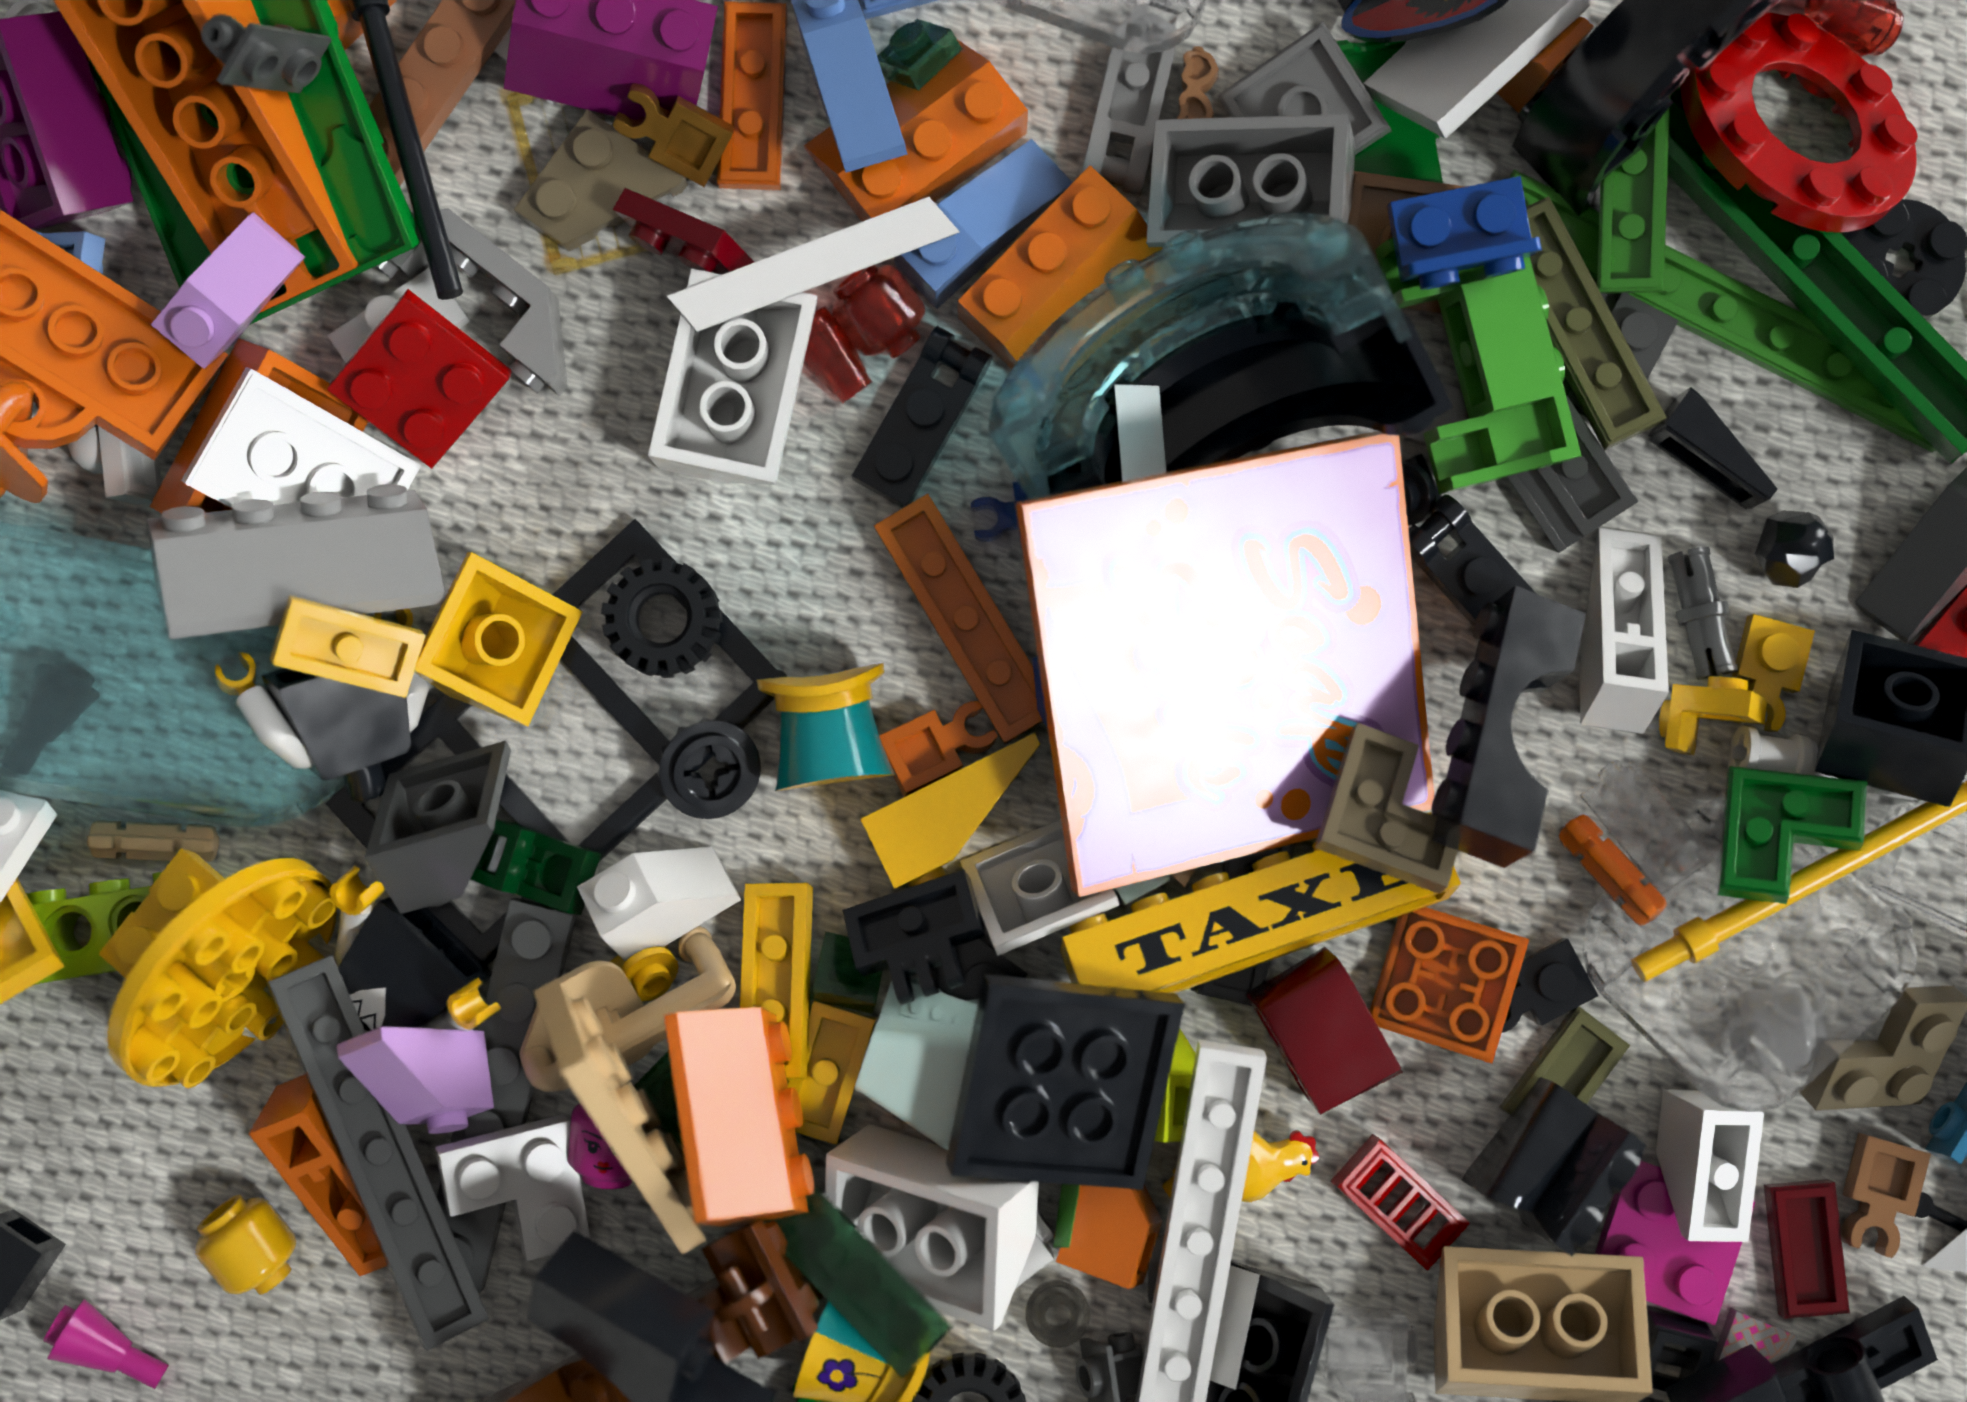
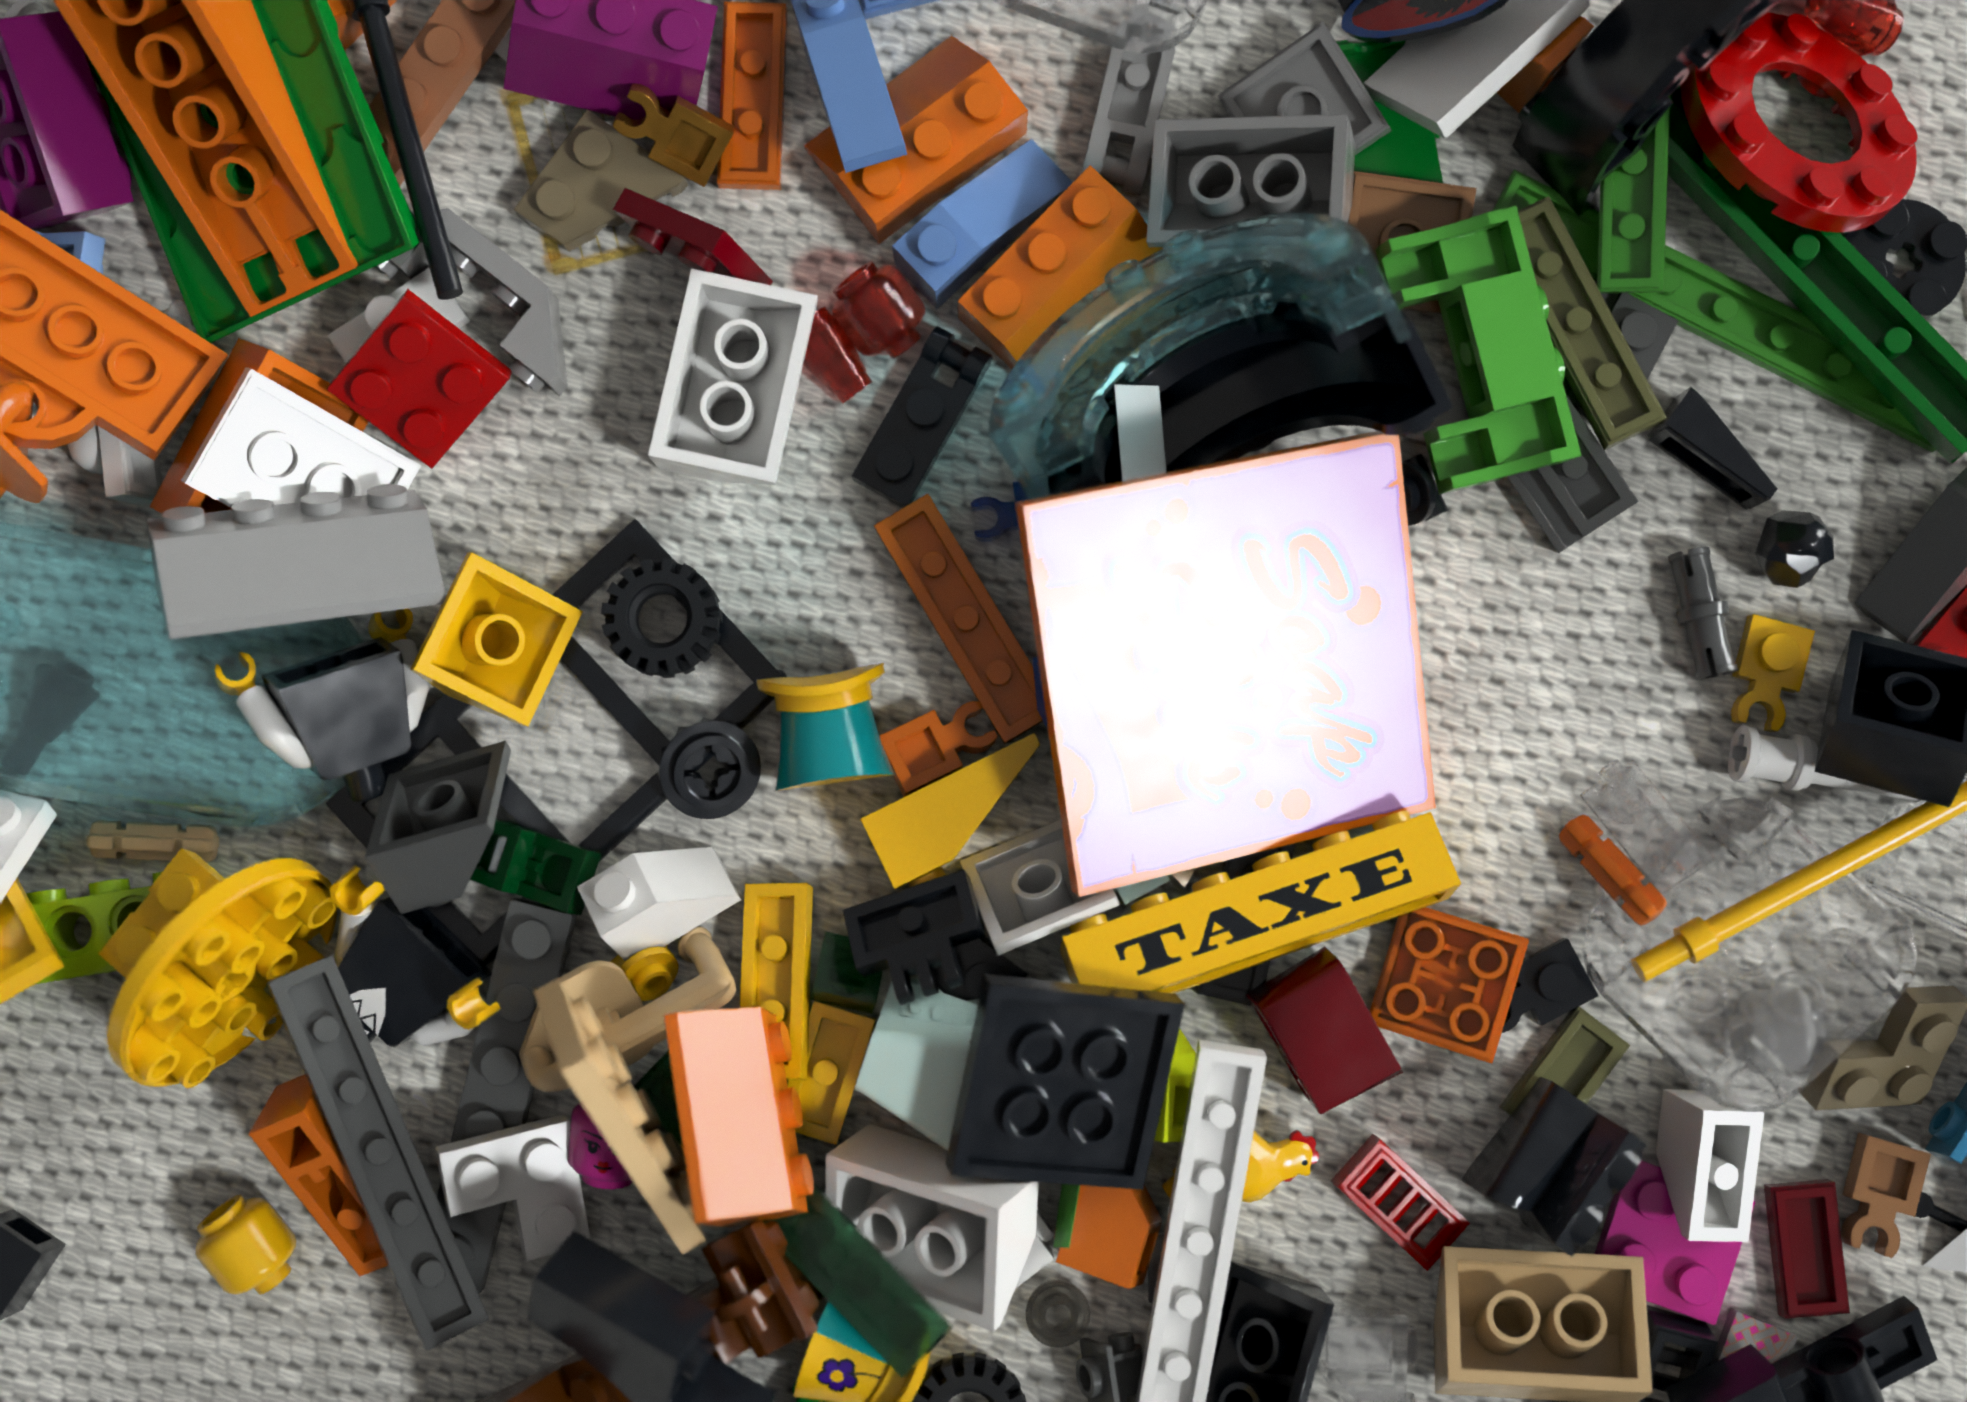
(92, 1341): dark pink cone -> none
(228, 291): lavender slope -> none
(264, 55): dark grey hinge -> none
(347, 646): yellow plate -> none
(423, 1074): lavender slope -> none
(813, 264): white sticker -> none
(917, 53): clear green plate -> none
(1196, 79): medium nougat piece -> none
(1234, 1326): white sticker -> none
(1370, 822): dark tan plate -> none
(1462, 231): blue bracket -> none
(1473, 570): black plate -> none
(1489, 797): black arch -> none
(1624, 634): white slope -> none
(1721, 700): yellow bracket -> none
(1771, 812): green tile -> none

